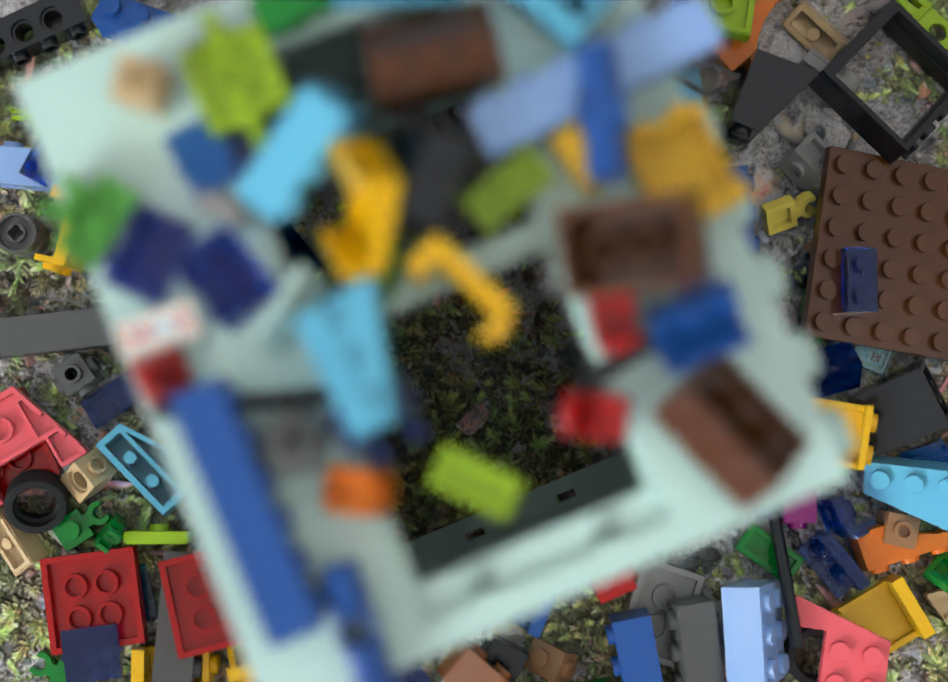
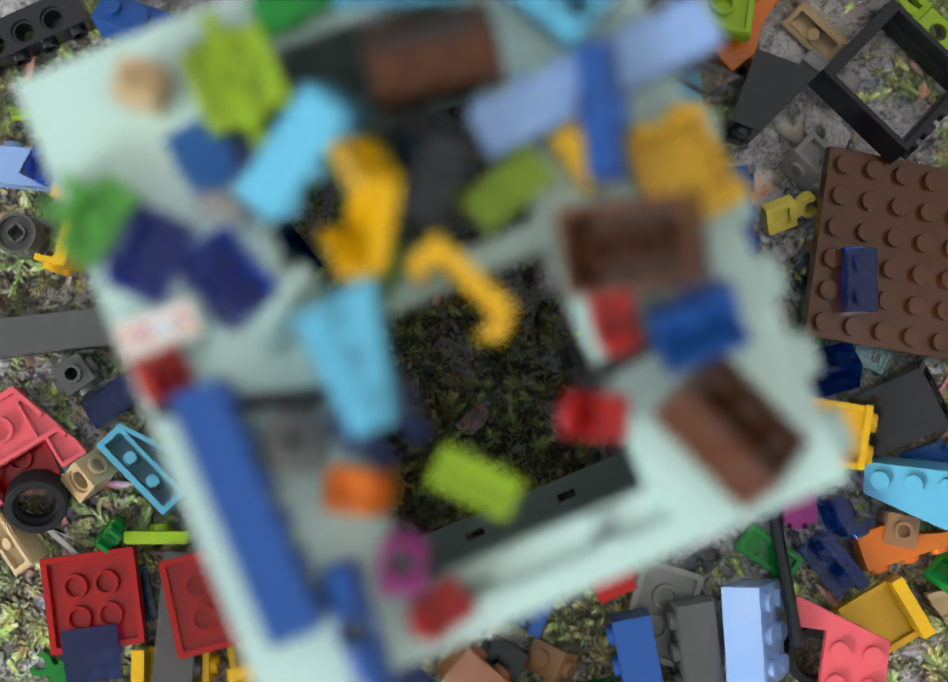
(78, 527): green plate -> none
(402, 583): none -> magenta brick
(440, 609): none -> red bracket

